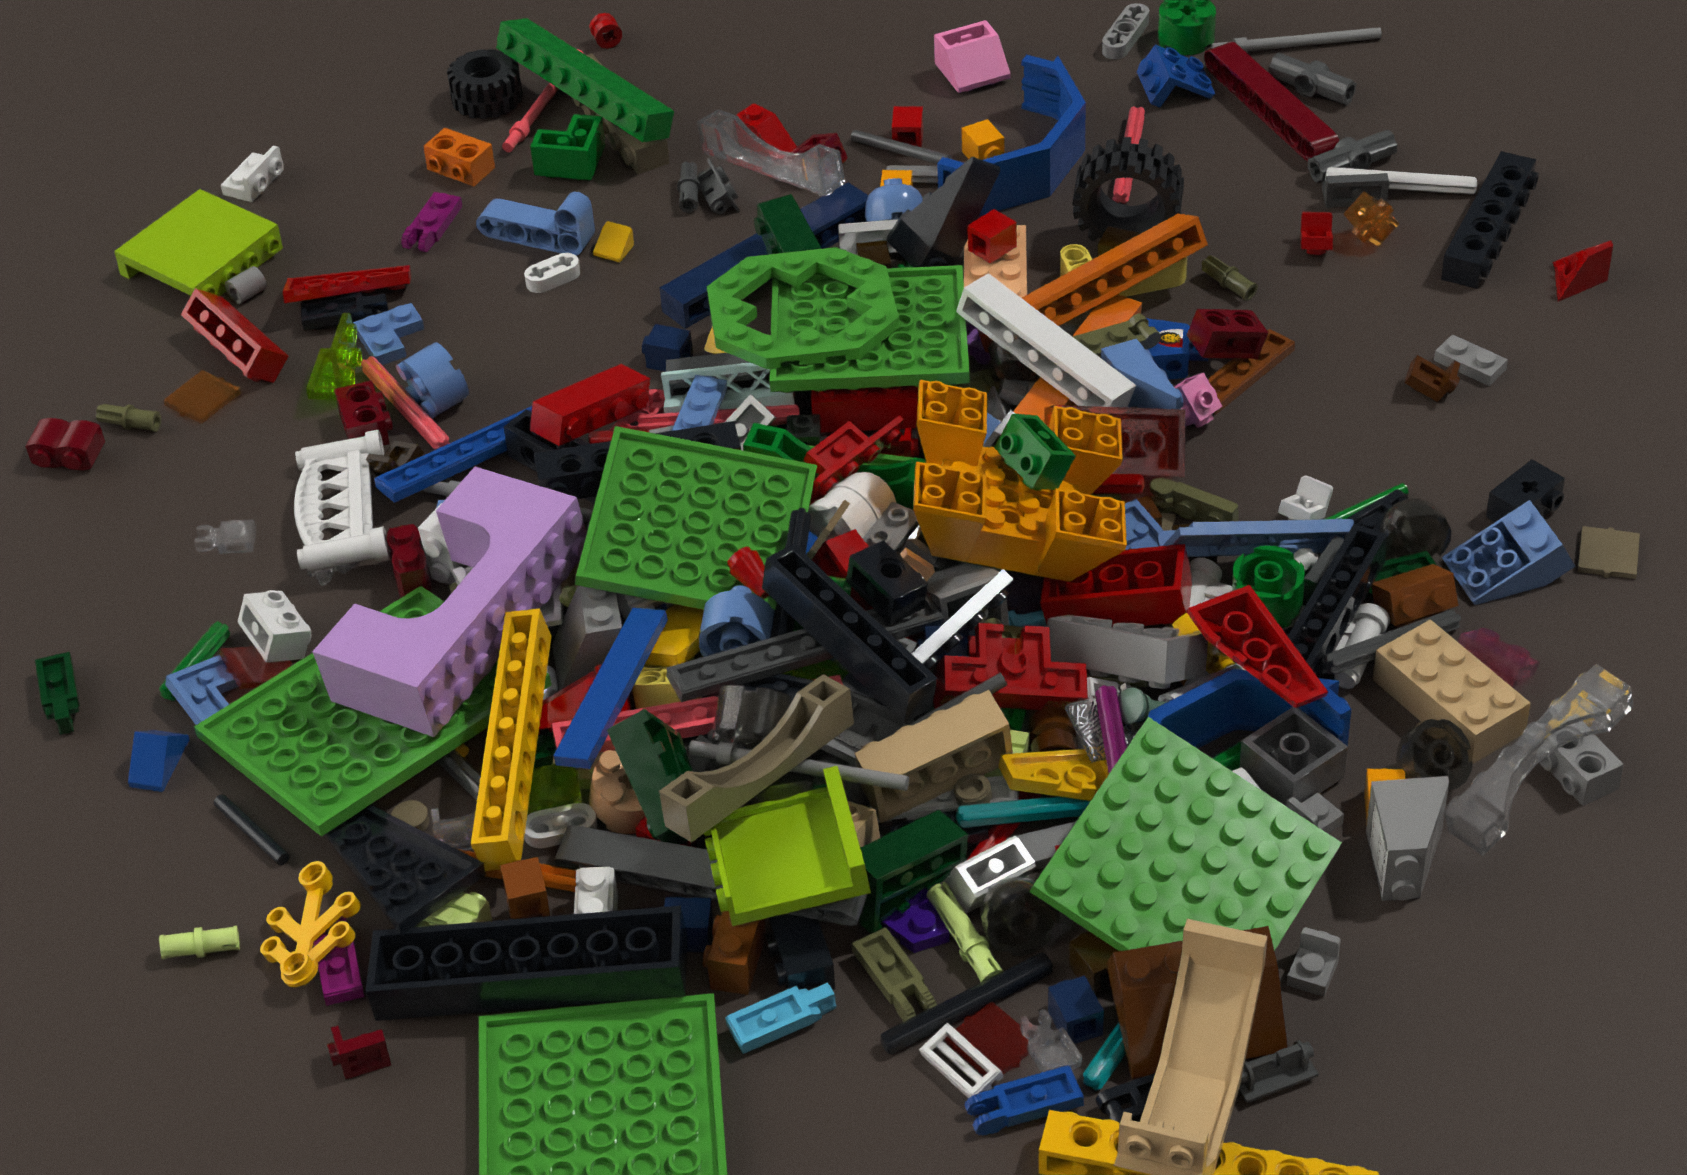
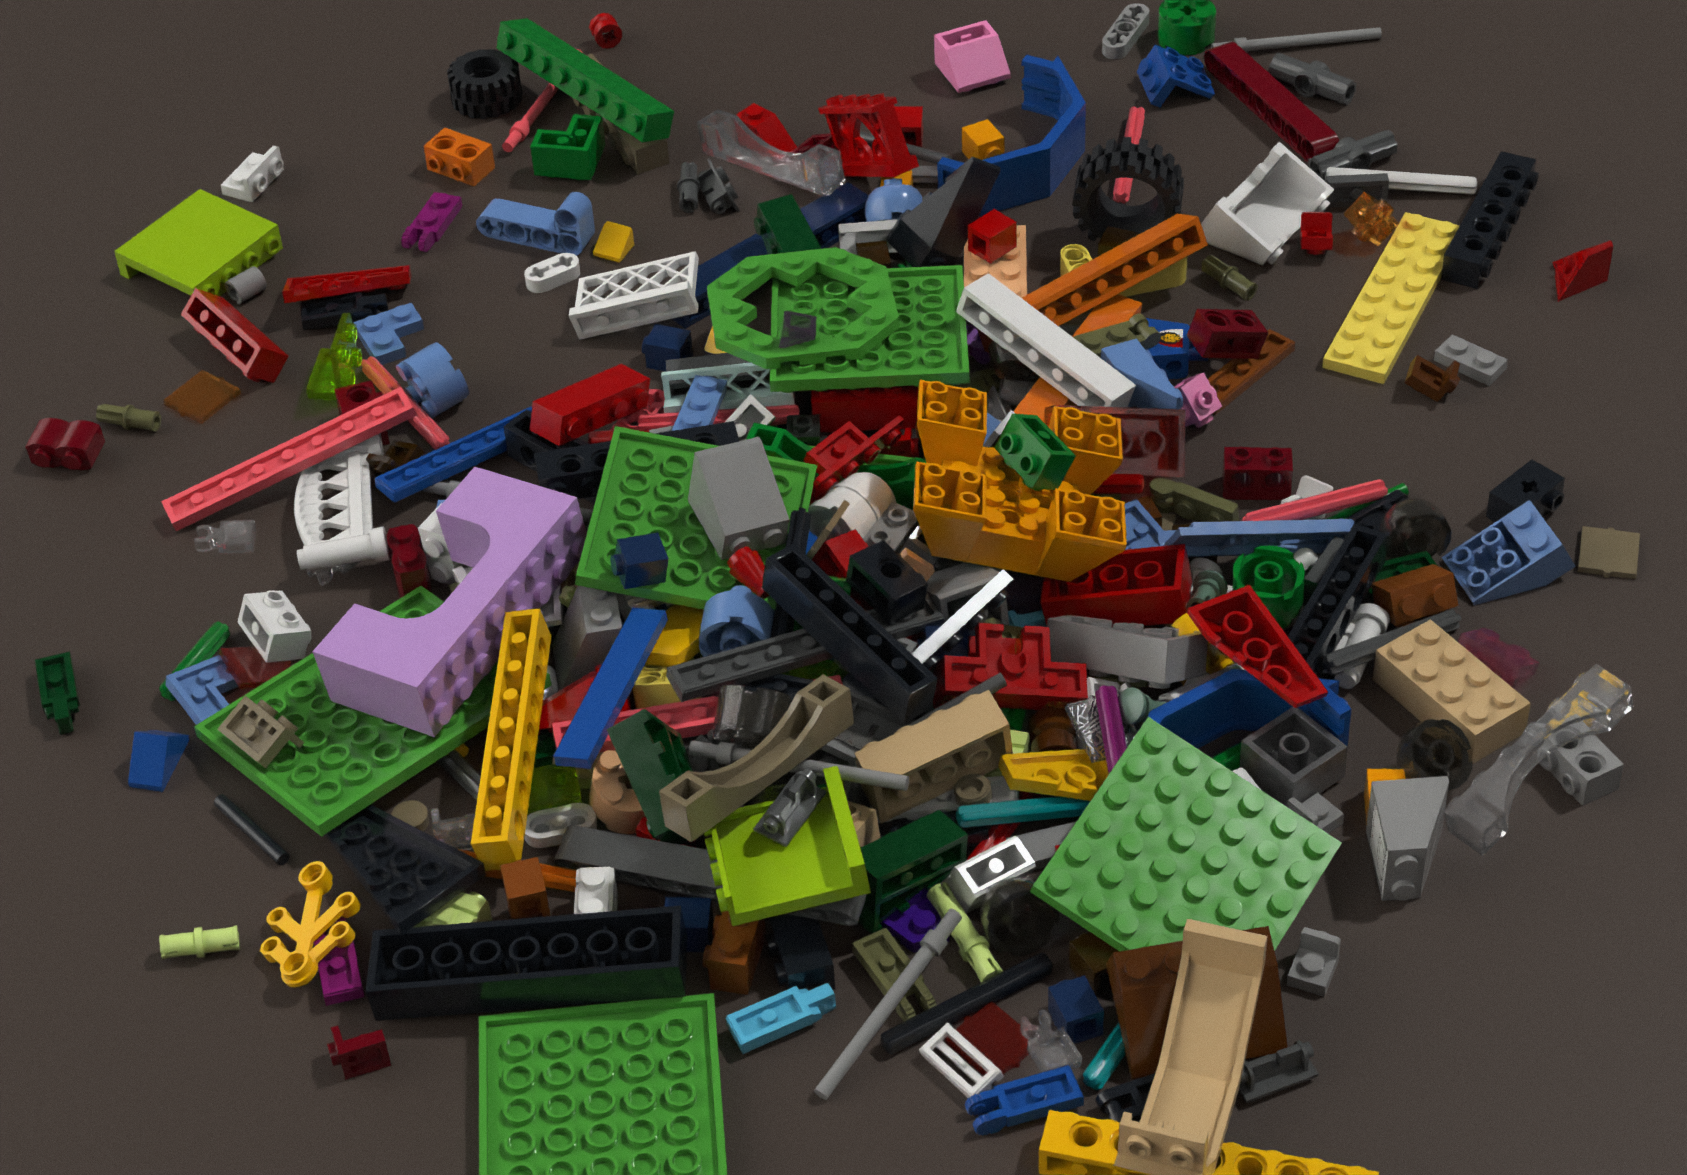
(257, 731): none -> dark tan bracket
(288, 458): none -> coral plate
(640, 561): none -> dark blue brick
(645, 305): none -> white fence
(738, 498): none -> light grey slope
(791, 808): none -> dark grey hinge
(796, 329): none -> slope
(889, 149): none -> red fence
(931, 945): none -> light grey bar
(1207, 586): none -> sand green pin
(1257, 473): none -> dark red brick
(1266, 208): none -> white windscreen
(1322, 503): none -> coral axle
(1391, 299): none -> light yellow plate

